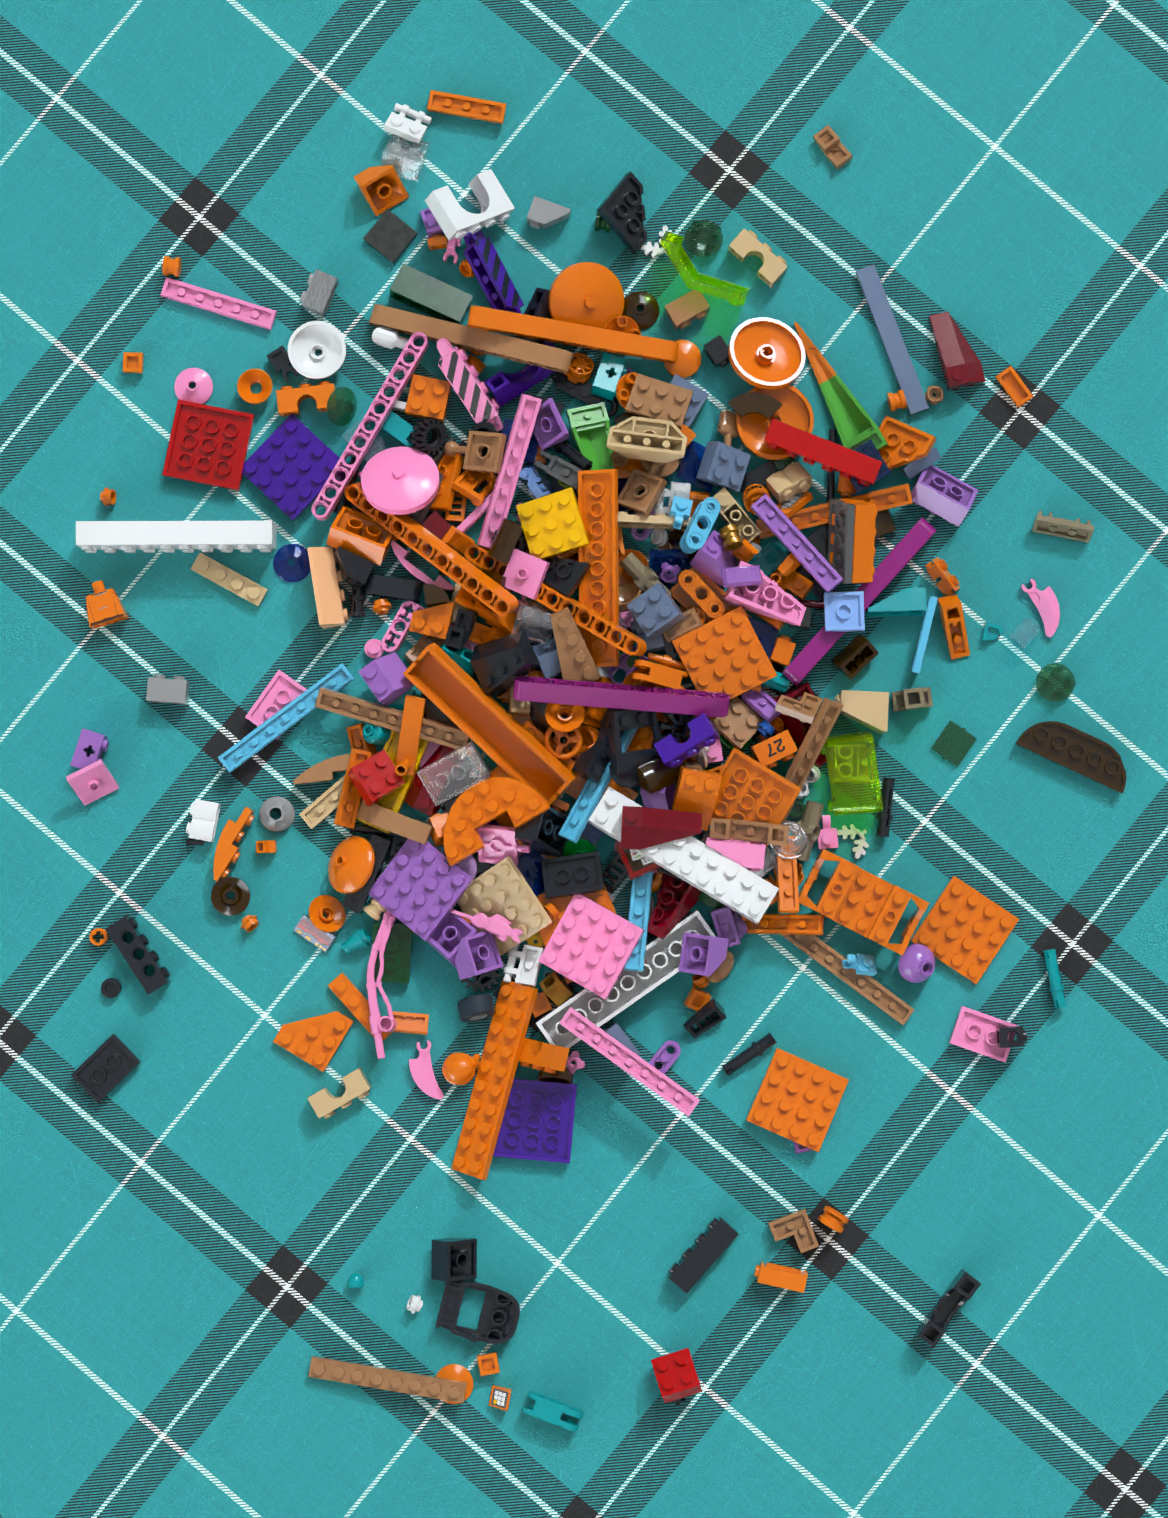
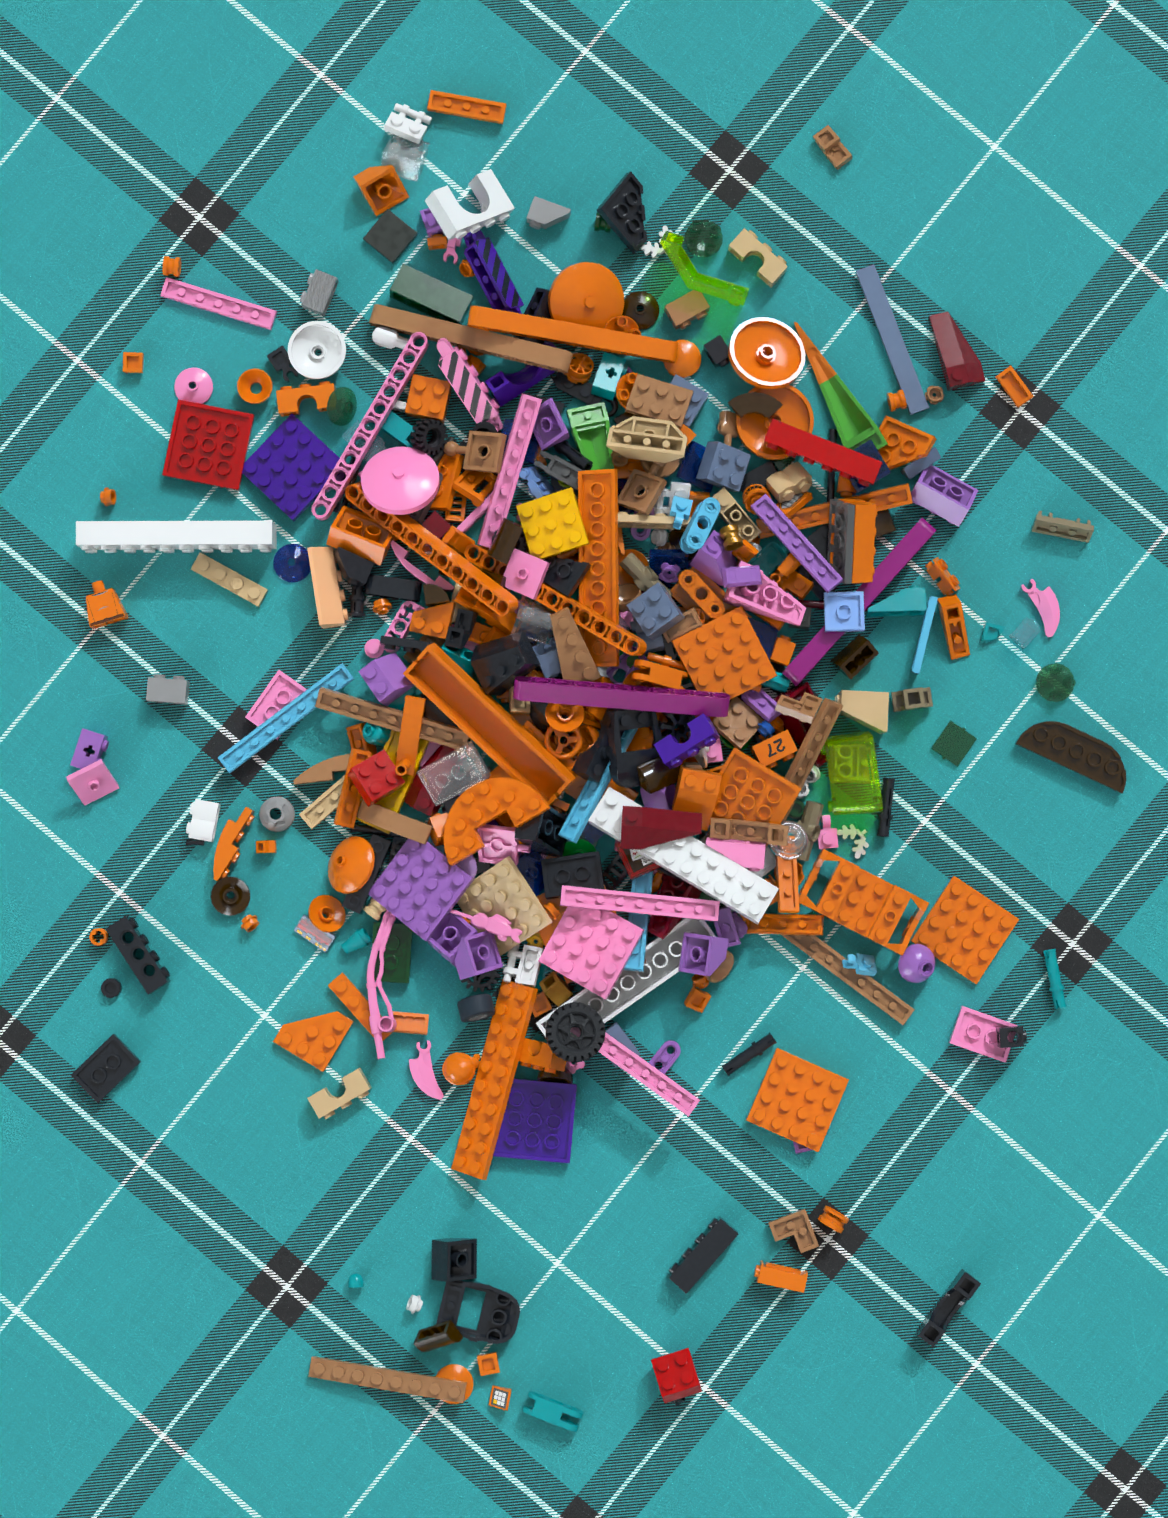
(407, 644): none -> black hinge
(437, 1336): none -> dark brown brick
(578, 1016): none -> black wheel
(639, 903): none -> bright pink plate
(708, 1009): black slope -> none

